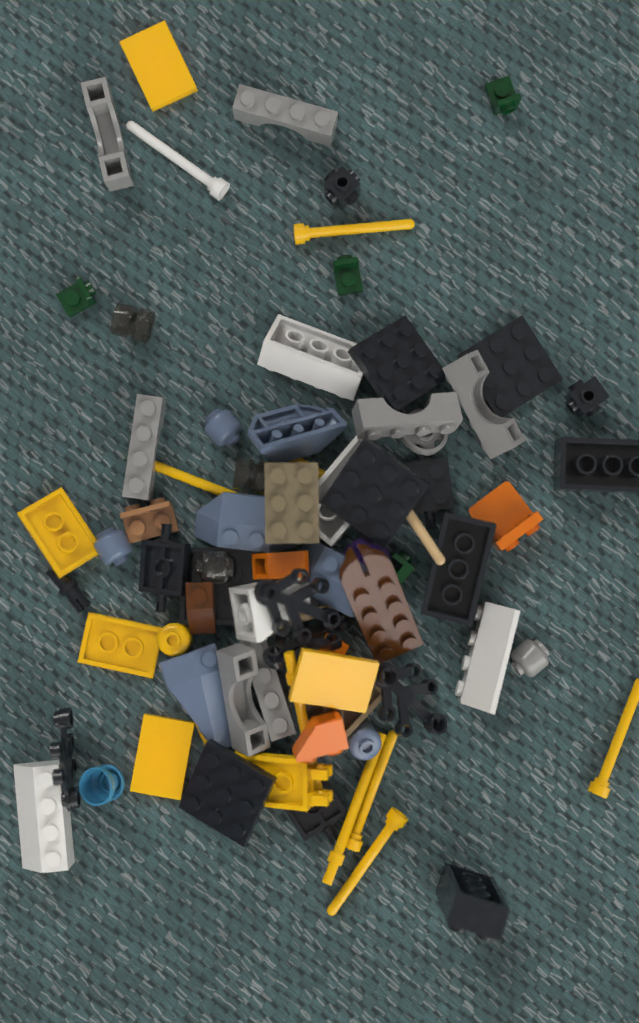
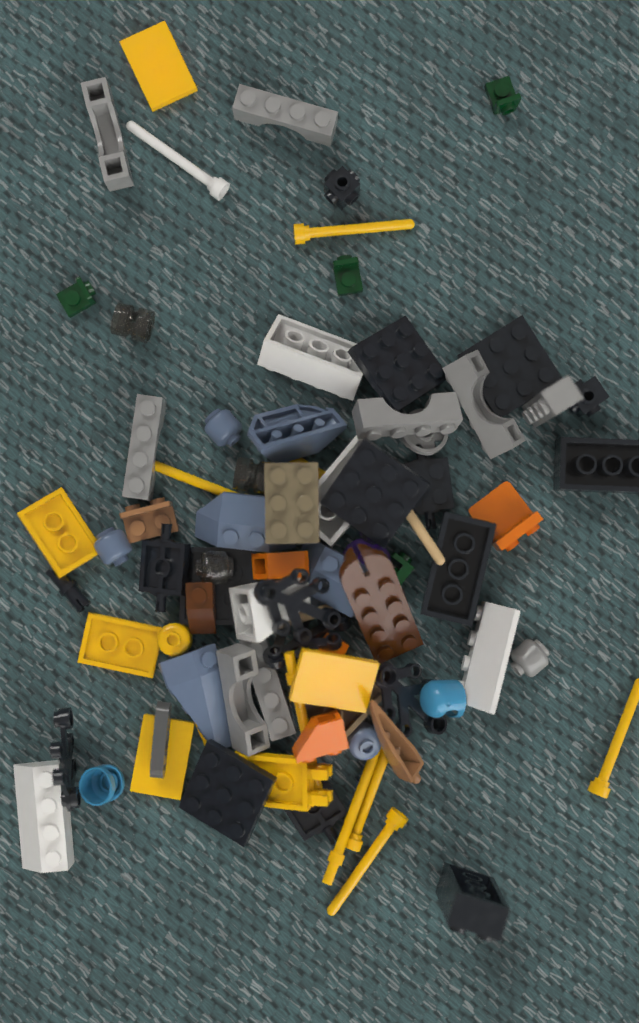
(160, 739): none -> dark grey beam
(397, 748): none -> medium nougat piece
(441, 697): none -> dark azure helmet
(551, 402): none -> light grey arch

